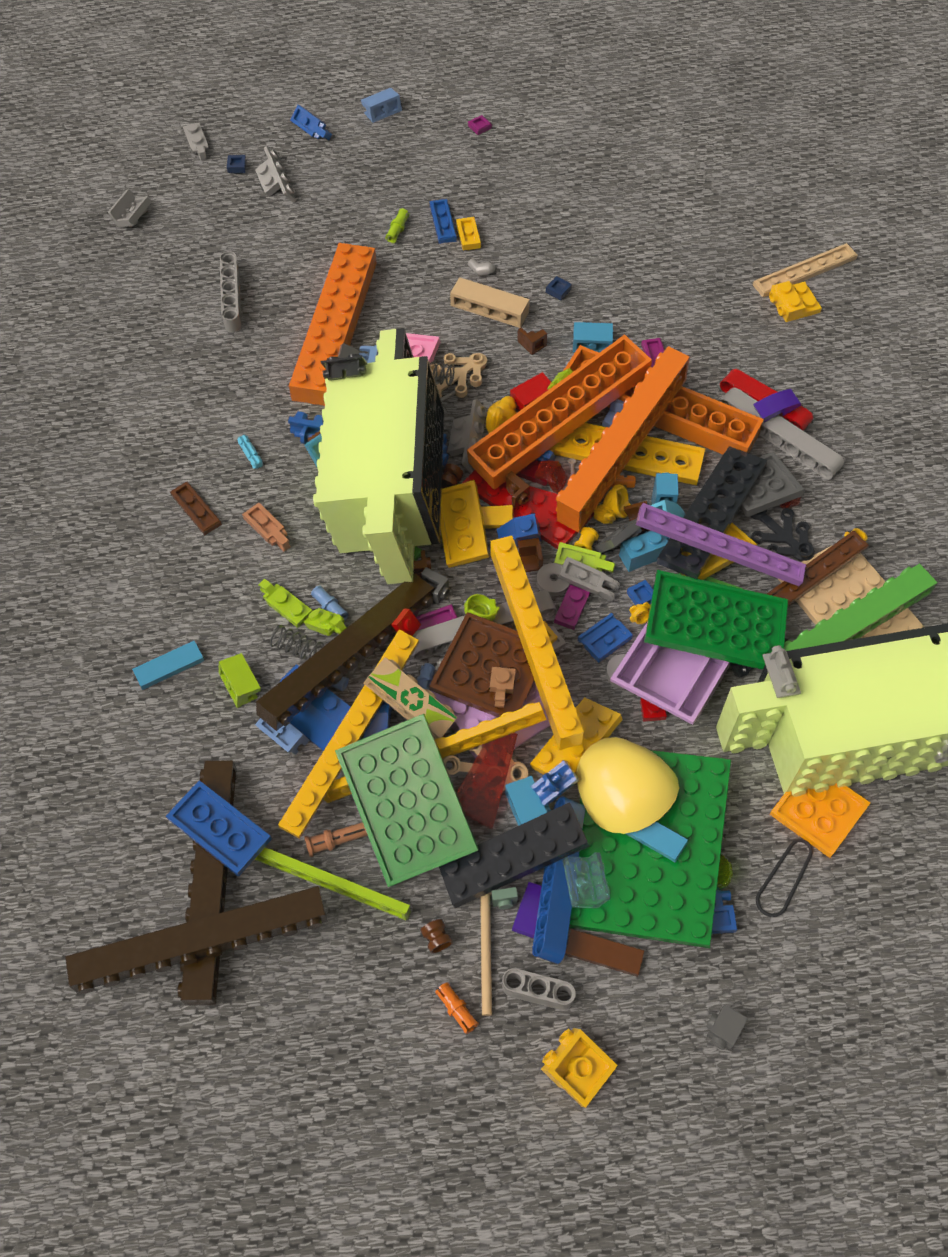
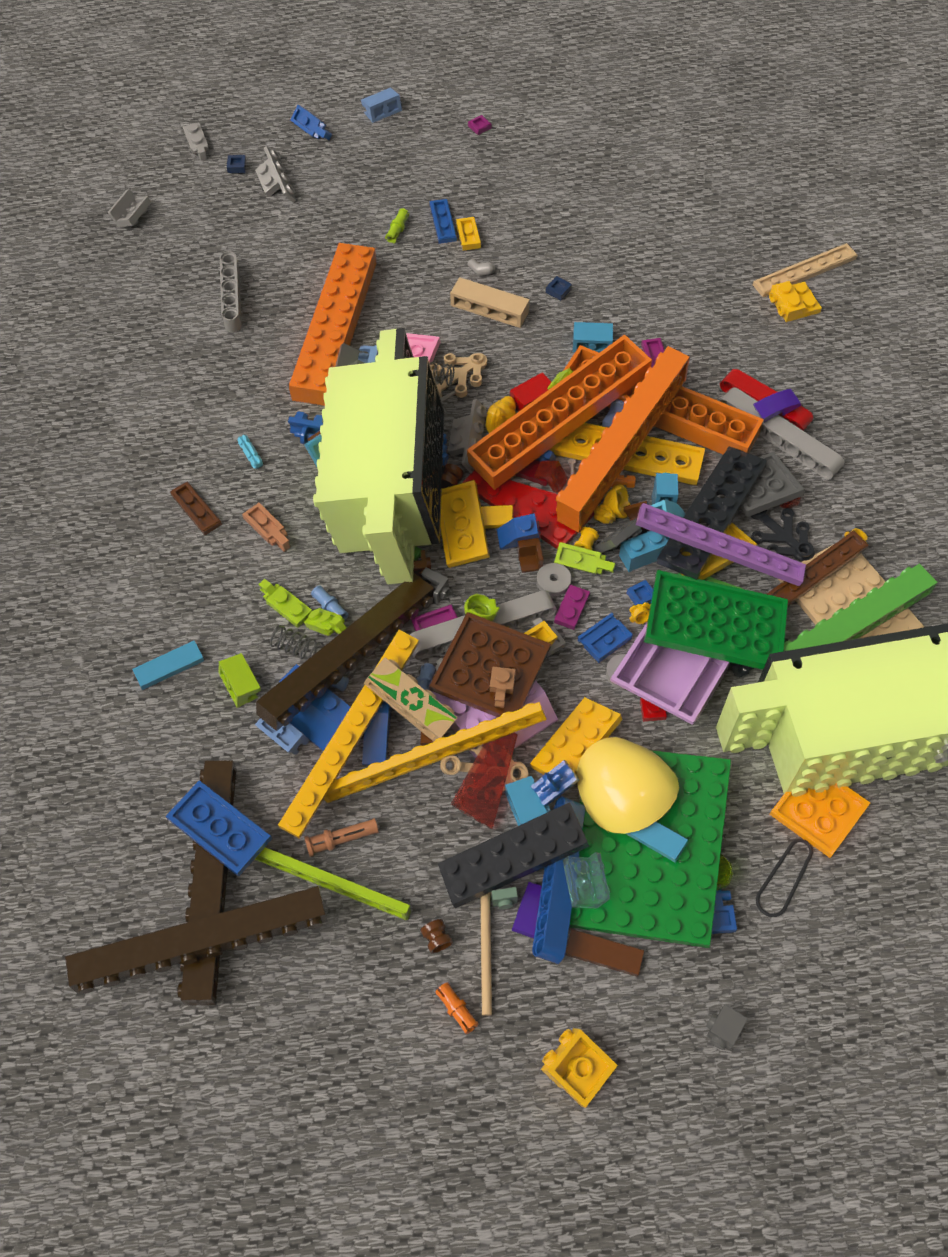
(353, 364): black hinge -> none
(406, 622): red plate -> none
(406, 800): plate -> none
(518, 489): reddish brown bracket -> none
(532, 341): reddish brown panel -> none
(536, 644): yellow brick -> none
(550, 984): light grey beam -> none
(588, 578): light grey hinge -> none
(781, 672): light grey hinge -> none

